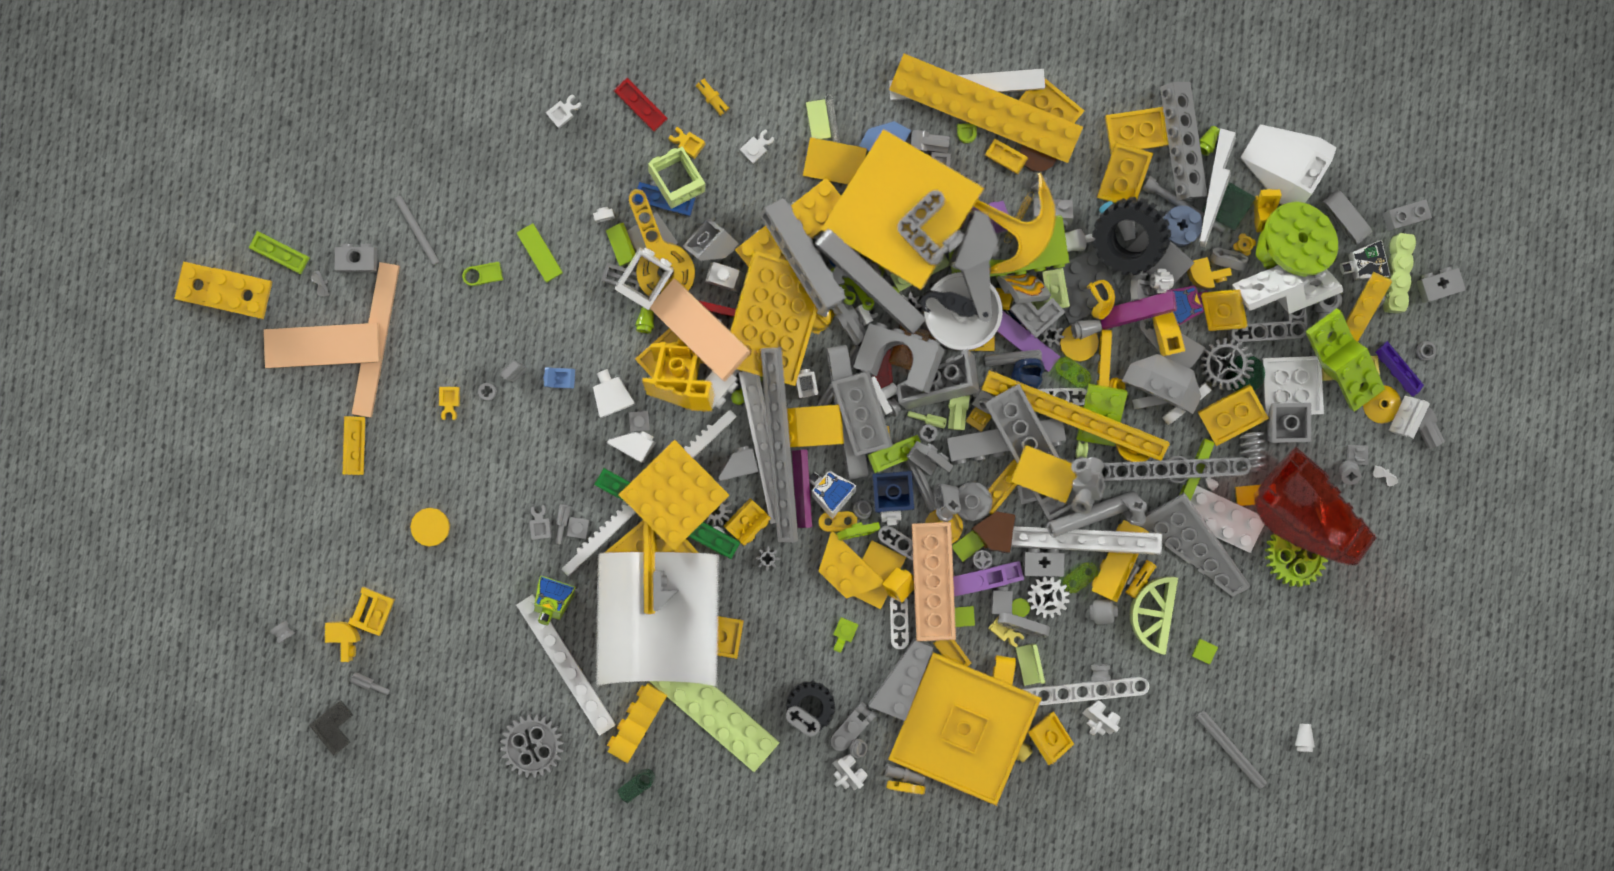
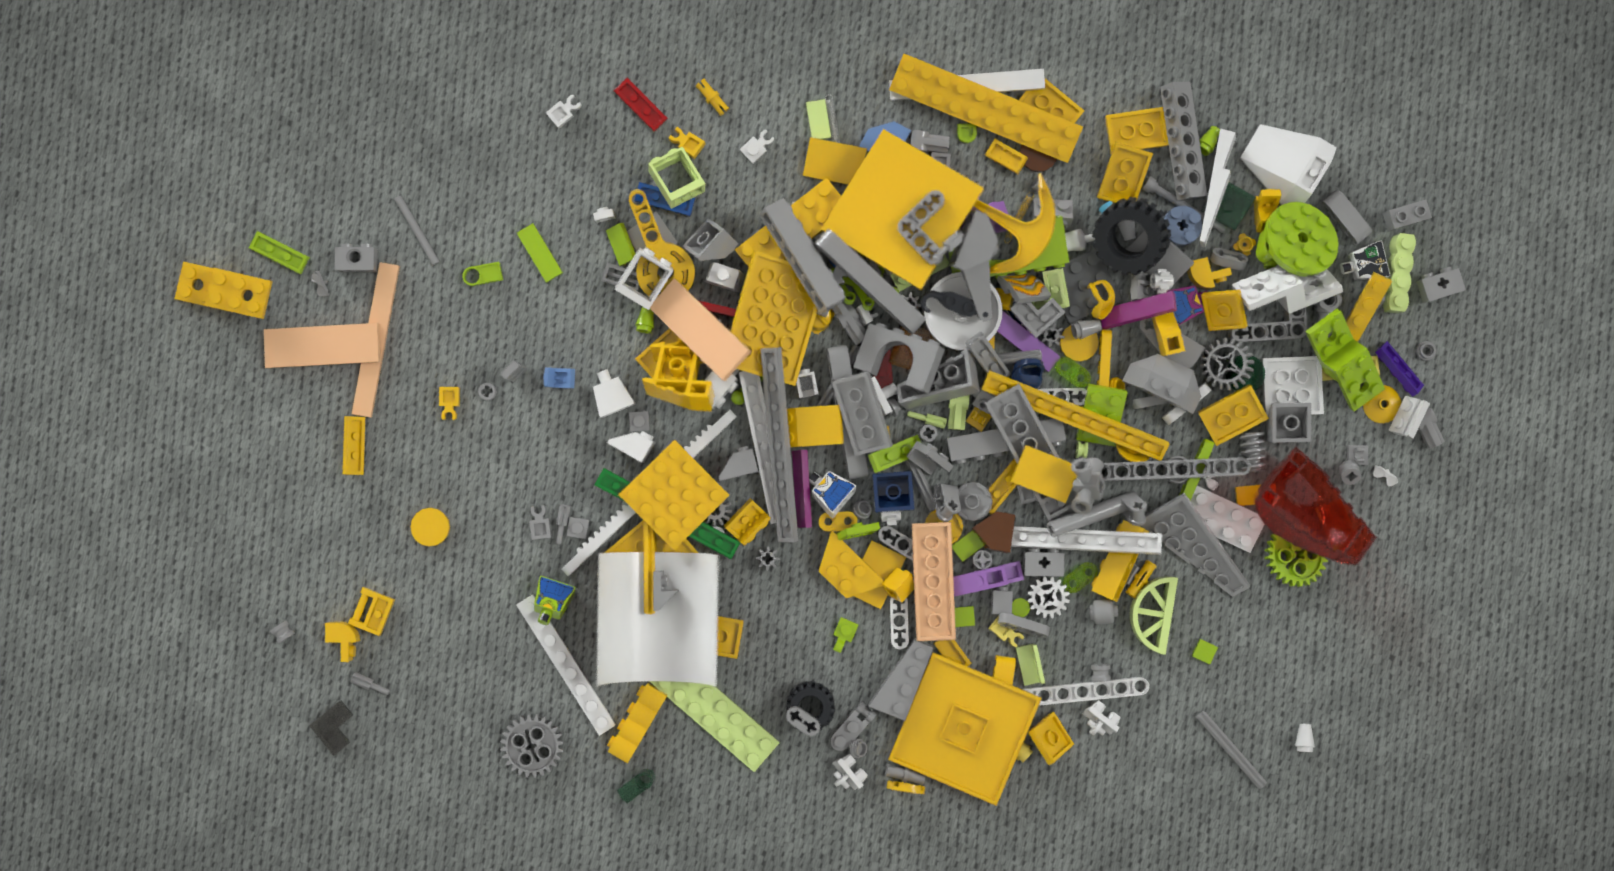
(986, 355): none -> light grey tile

